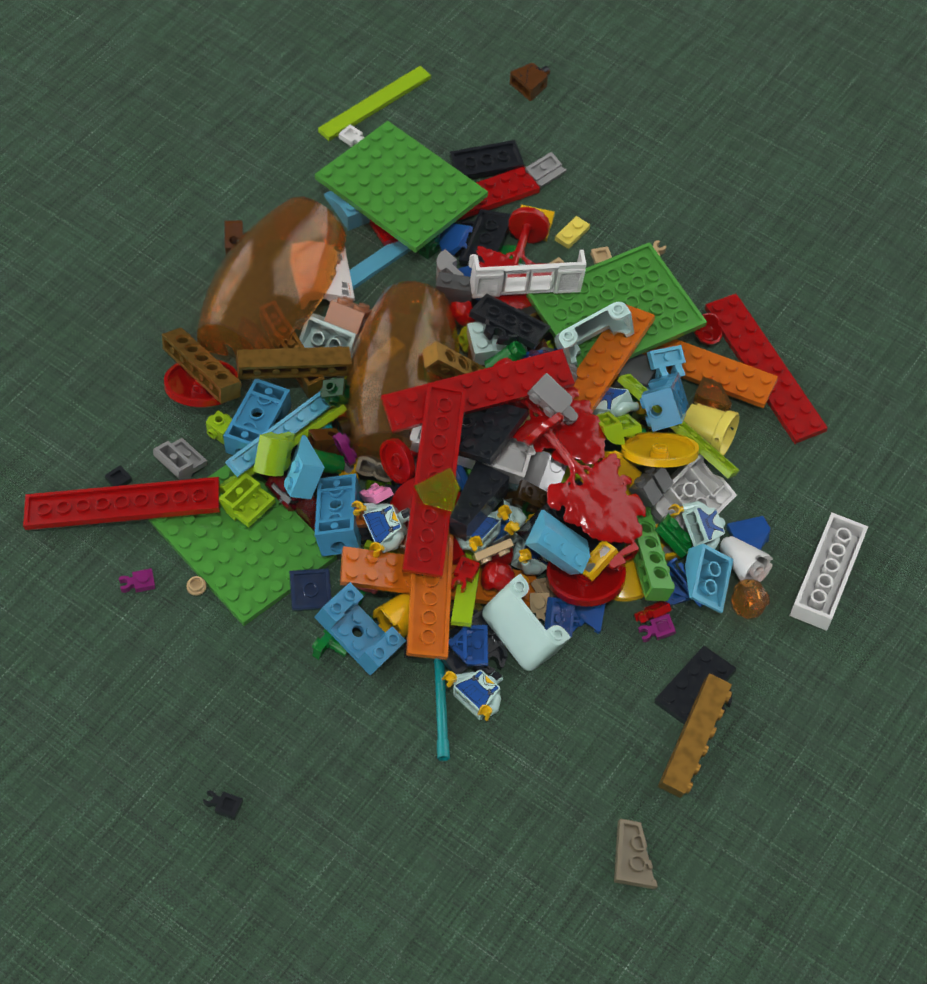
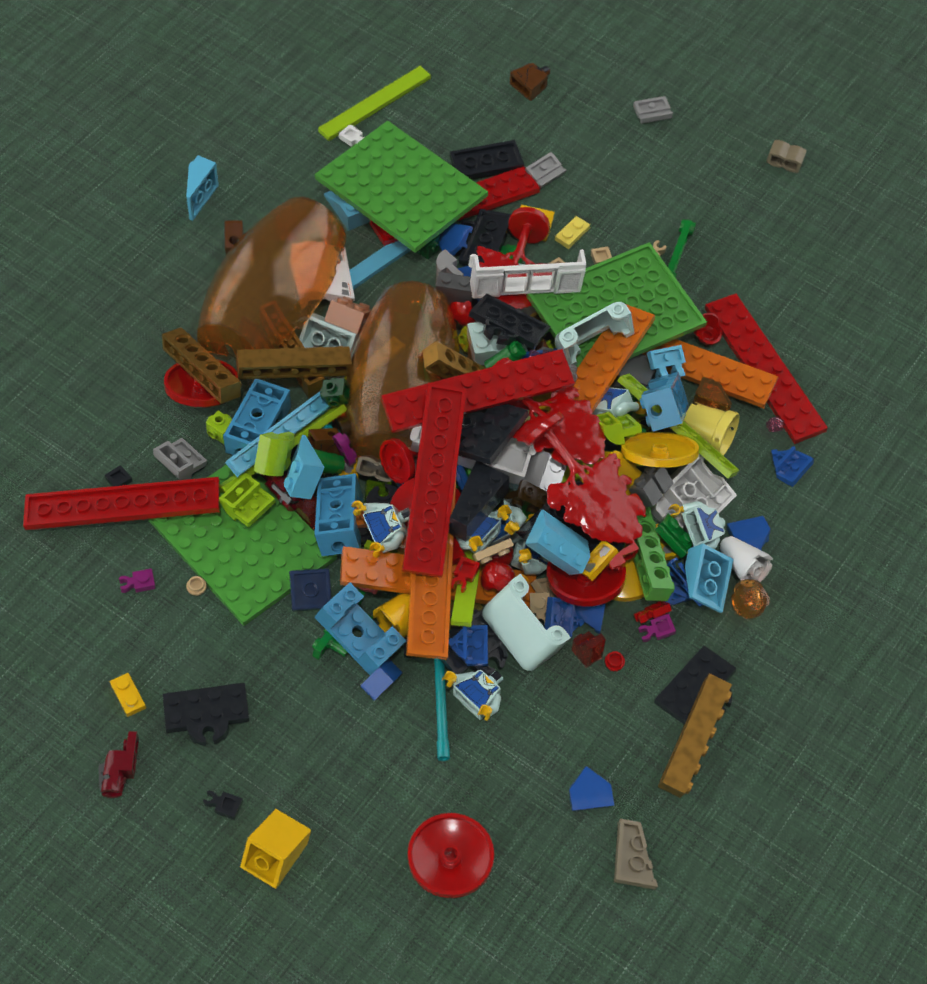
(118, 767): none -> dark red plate
(127, 694): none -> yellow piece
(201, 184): none -> medium azure slope
(206, 711): none -> black plate
(274, 848): none -> yellow slope
(375, 494): bright pink plate -> none
(381, 679): none -> blue slope
(439, 490): clear neon green slope -> none
(450, 855): none -> red dish
(553, 399): light grey hinge -> none
(588, 647): none -> clear red arch
(590, 791): none -> blue slope
(614, 661): none -> red plate
(653, 109): none -> light grey plate
(686, 228): none -> green piece
(775, 424): none -> clear pink plate
(786, 156): none -> dark tan brick
(791, 465): none -> blue slope
(829, 571): white brick -> none

